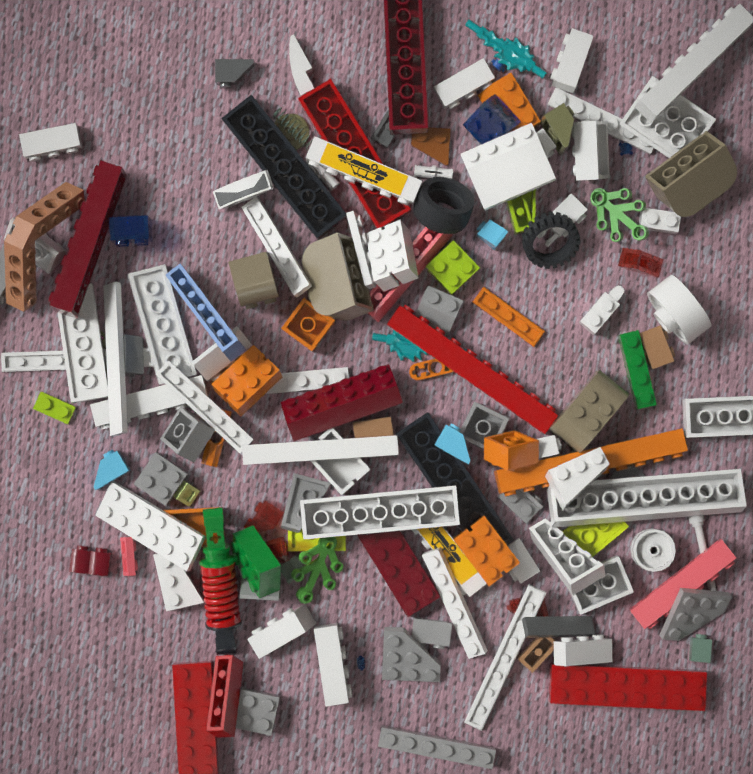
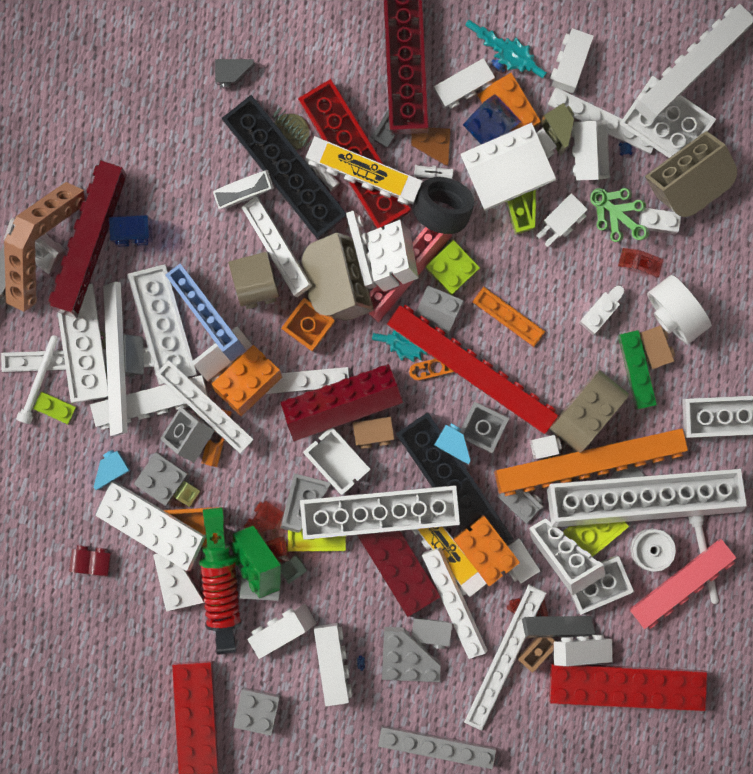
(26, 415): none -> white piece
(51, 142): white brick -> none
(129, 563): coral plate -> none
(225, 696): red brick -> none
(300, 67): white slope -> none
(317, 566): bright green plant -> none
(320, 450): white tile -> none
(488, 595): clear tile -> none
(491, 233): medium azure slope -> none
(511, 450): orange brick -> none
(558, 256): black tyre -> none
(576, 475): white wedge -> none
(693, 610): light grey plate -> none
(700, 648): sand green brick -> none

